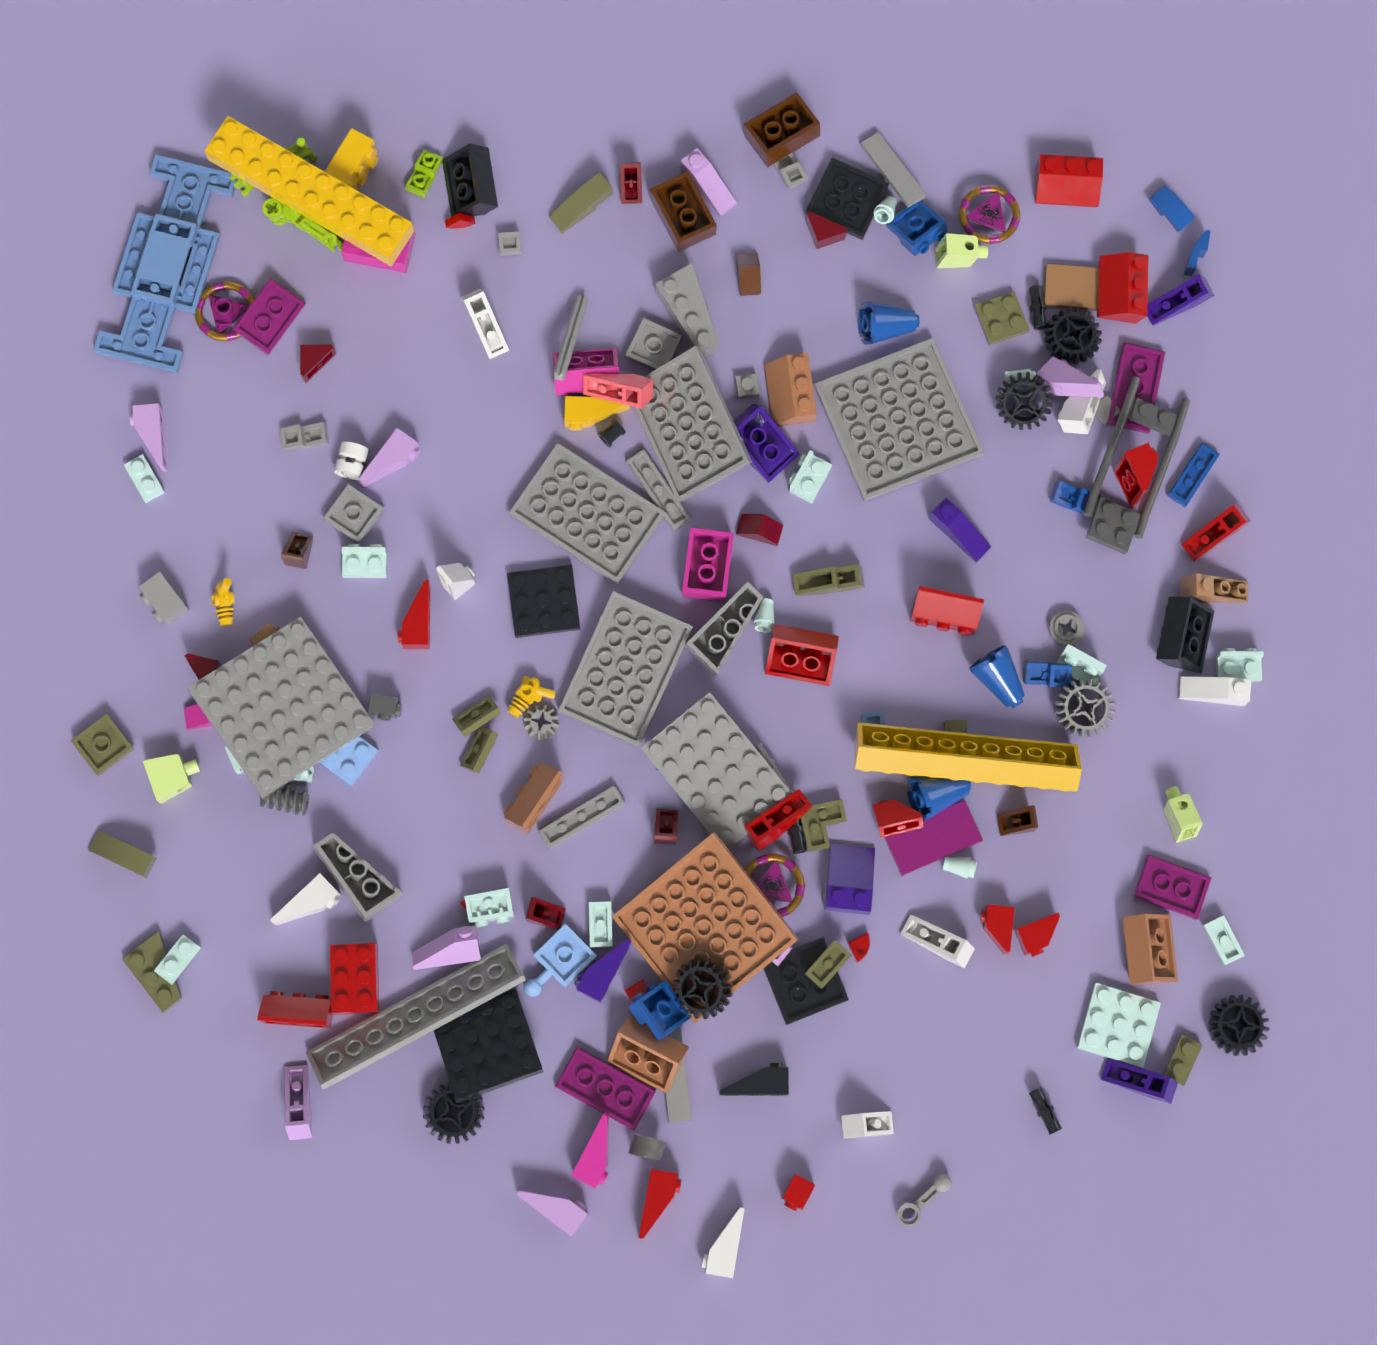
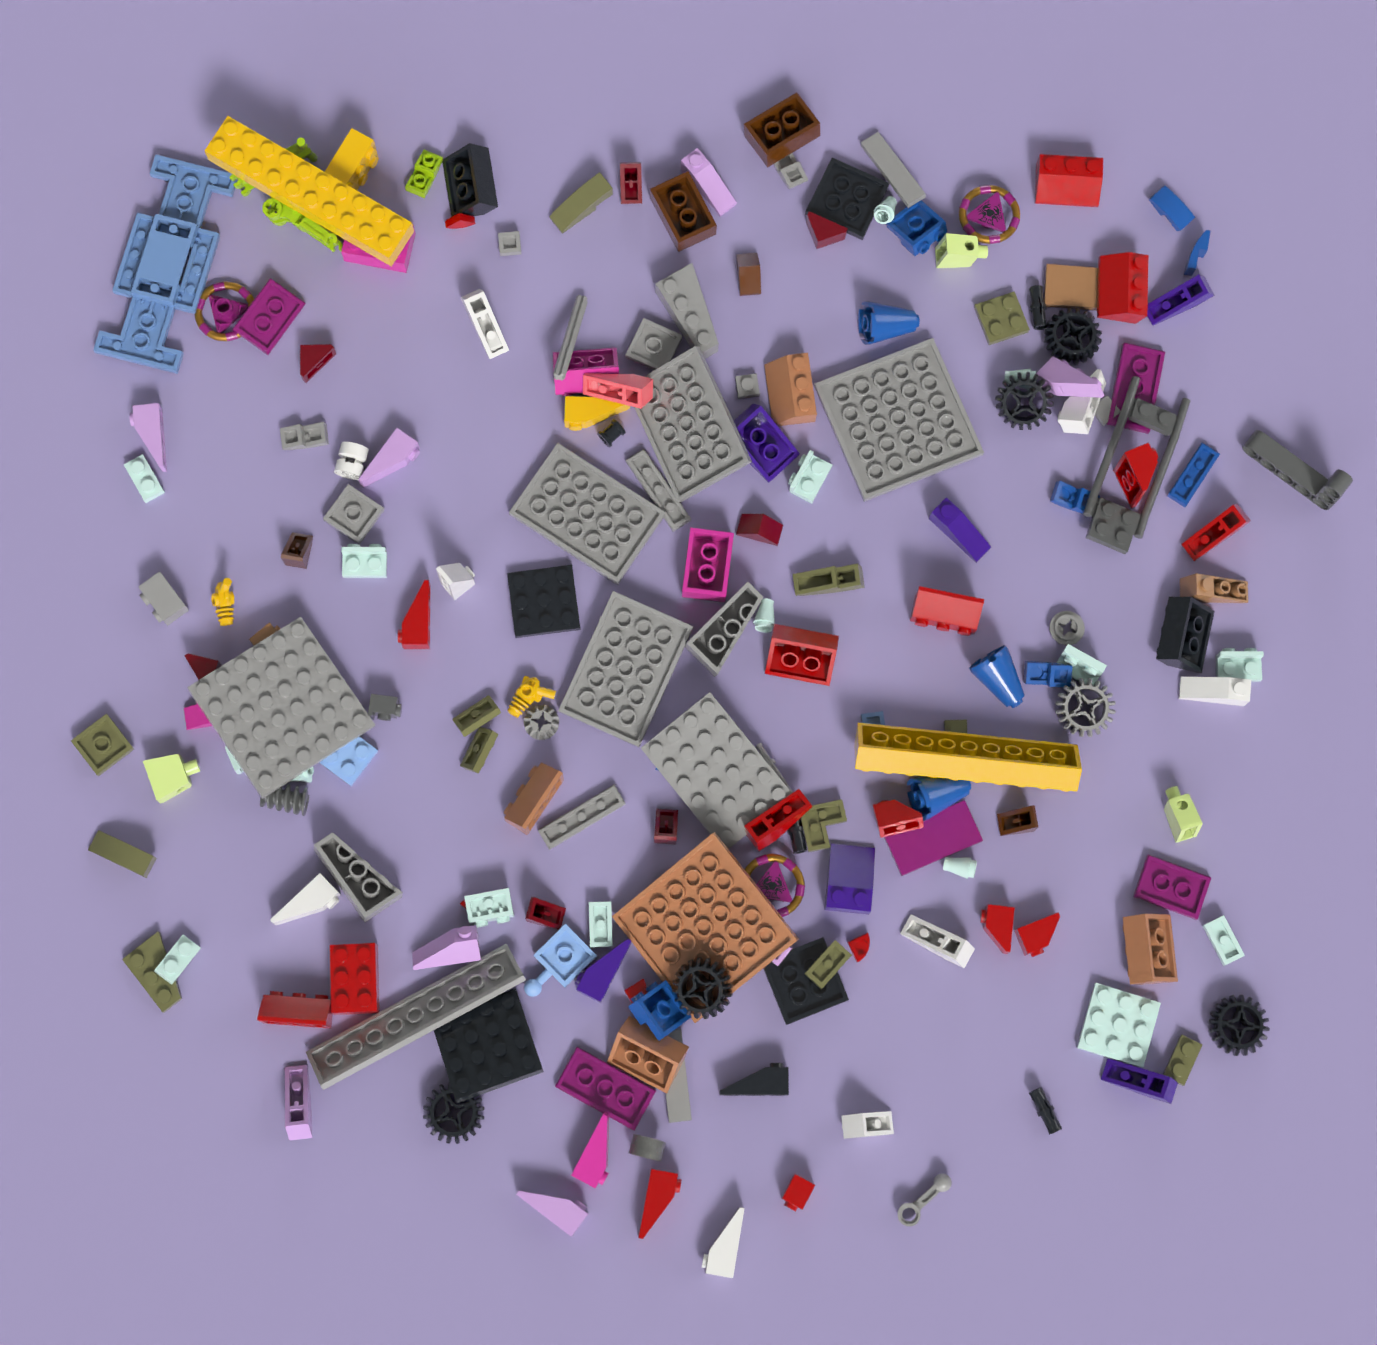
(1296, 472): none -> dark grey beam

